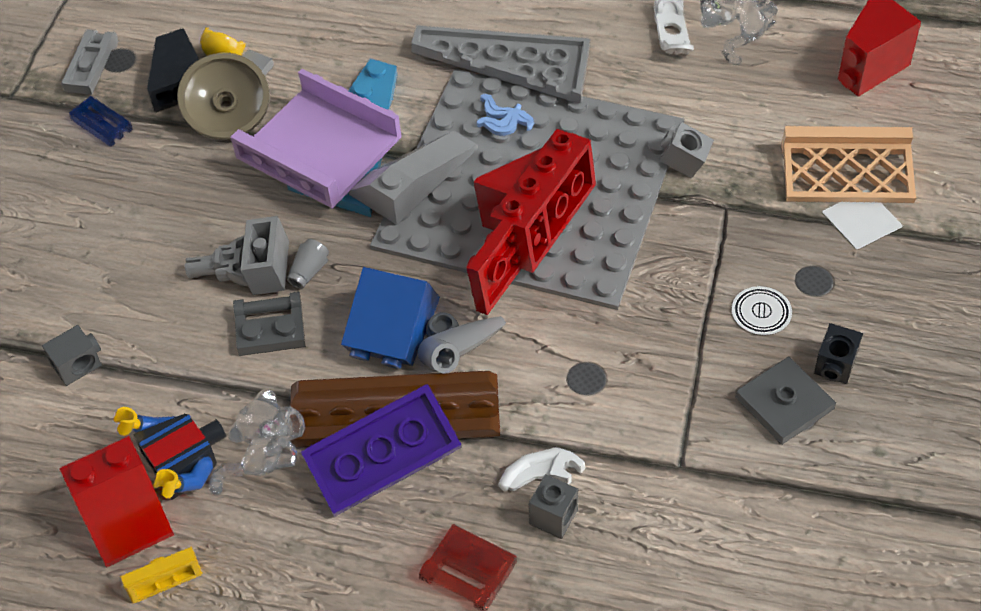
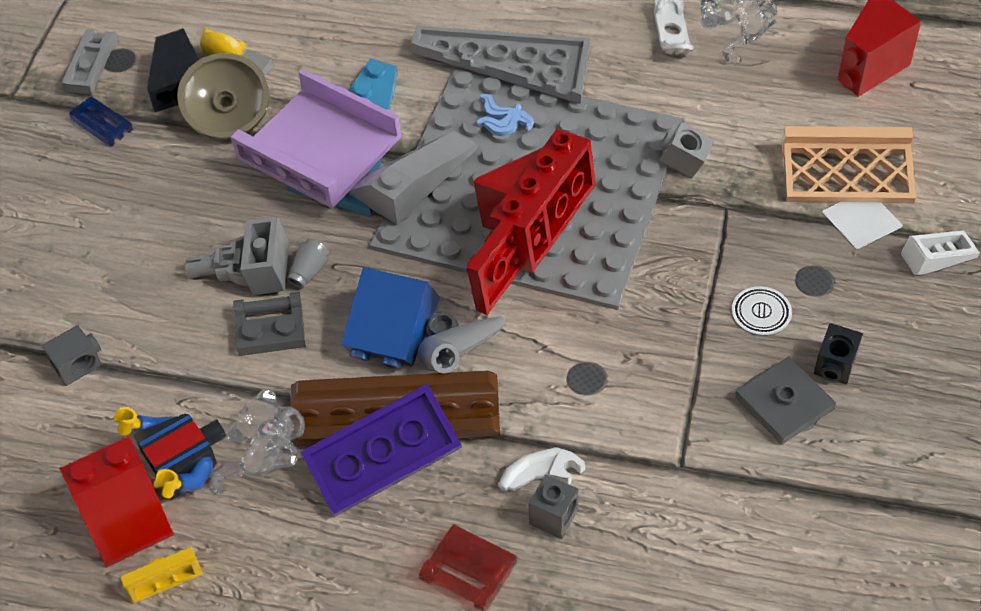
(922, 261): none -> white slope

